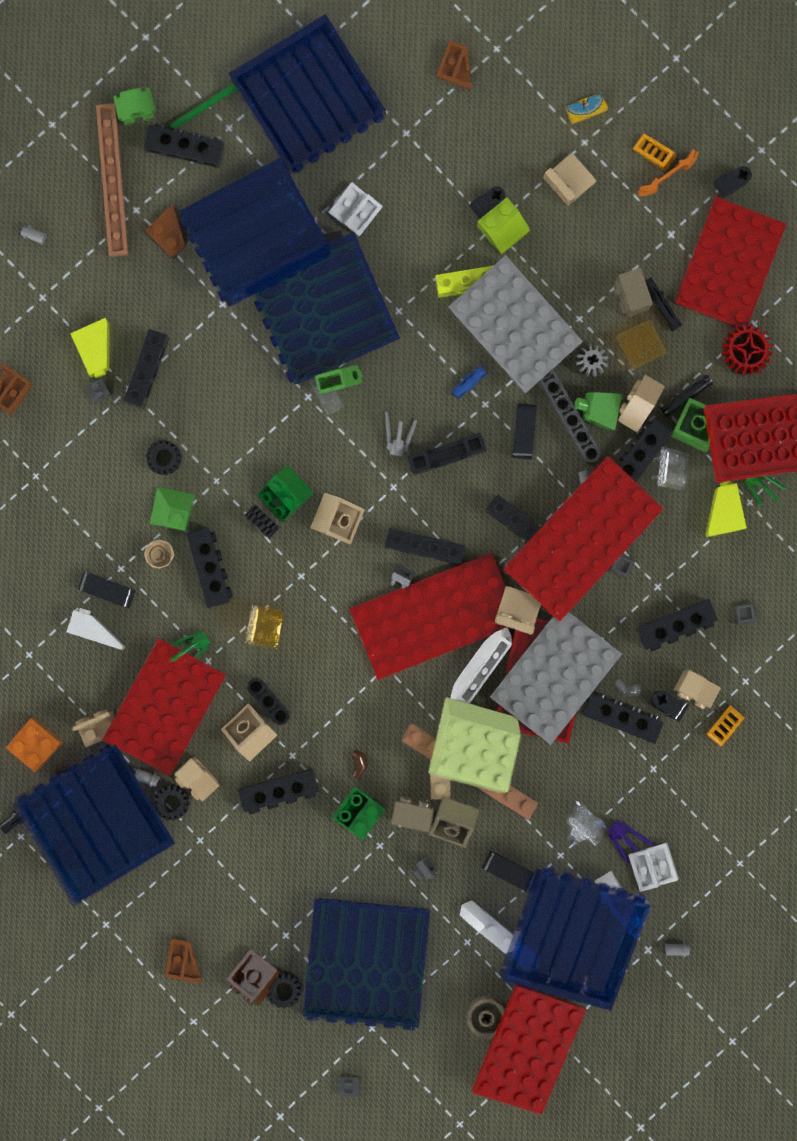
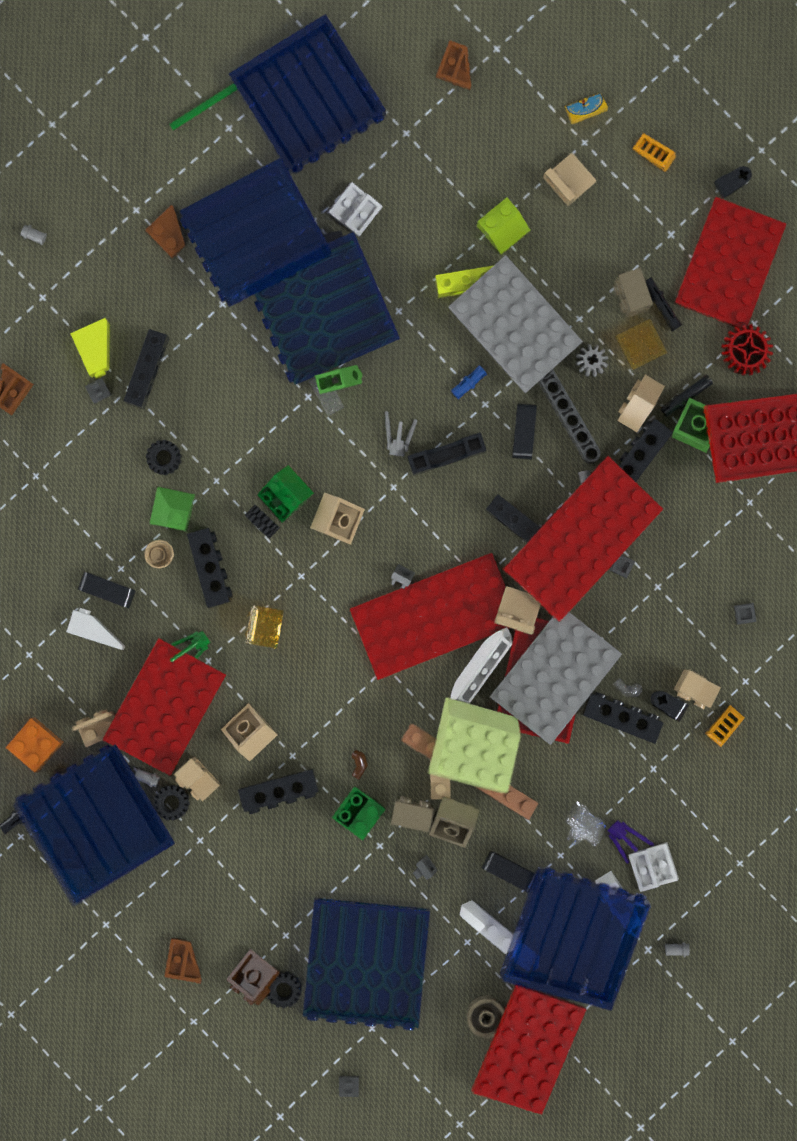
(112, 180): nougat plate -> none
(134, 105): bright green brick -> none
(211, 157): black brick -> none
(259, 697): black beam -> none
(424, 546): black brick -> none
(485, 202): black piece -> none
(600, 409): bright green torso -> none
(672, 469): clear plate -> none
(683, 164): orange piece -> none
(703, 609): black brick -> none
(726, 511): neon yellow slope -> none
(758, 480): green plant -> none

